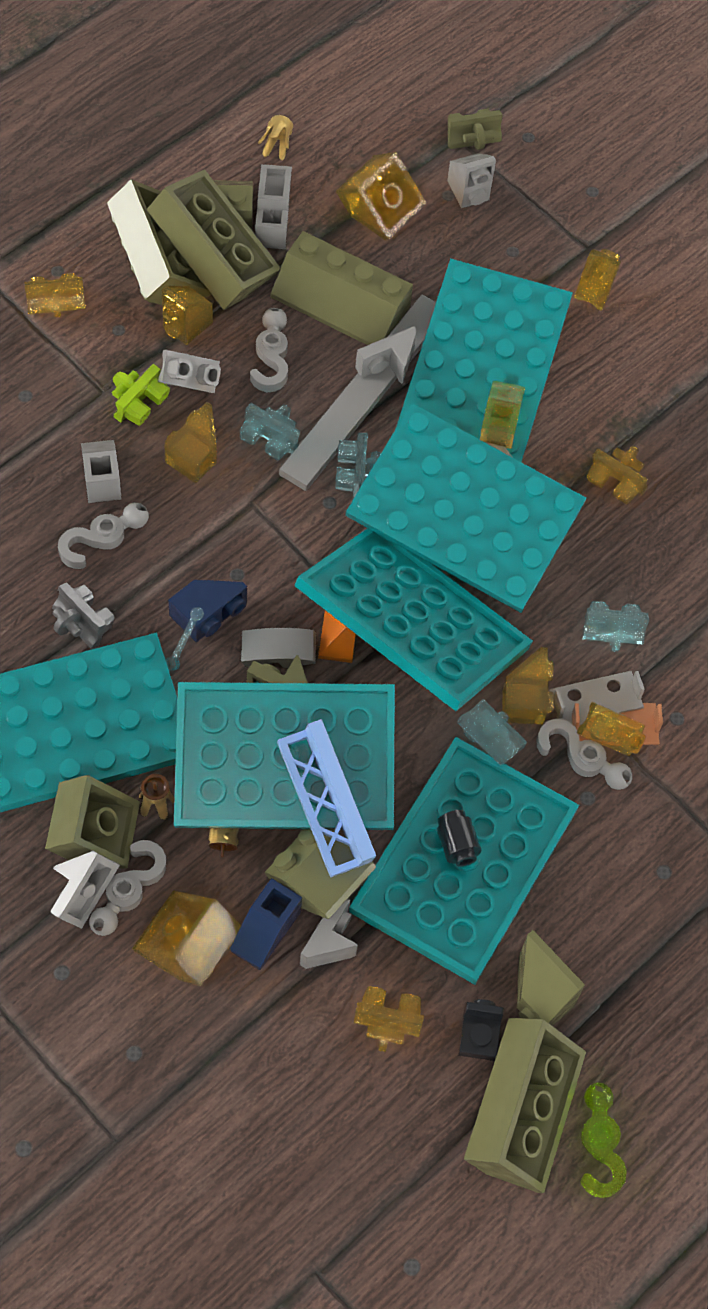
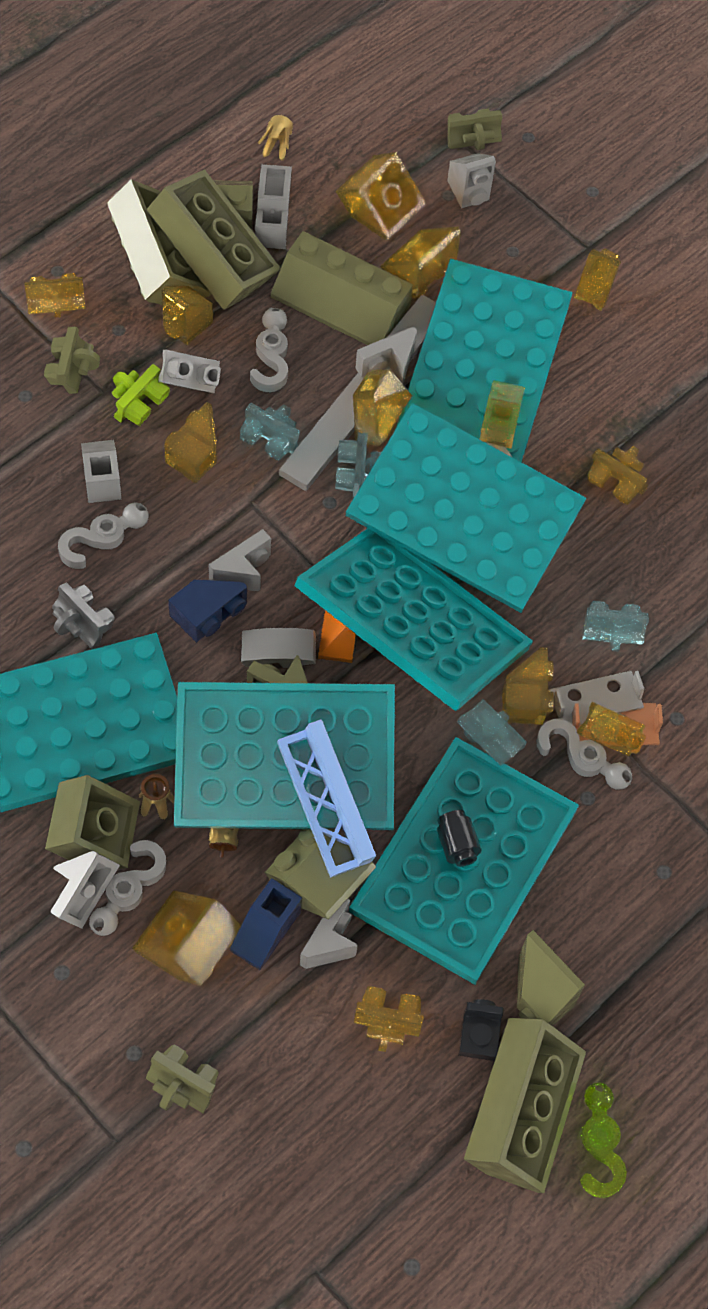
(75, 360): none -> olive hips
(173, 662): clear light blue hinge -> none
(179, 1083): none -> olive hips
(239, 562): none -> light grey slope
(378, 405): none -> clear yellow slope
(424, 257): none -> clear yellow slope

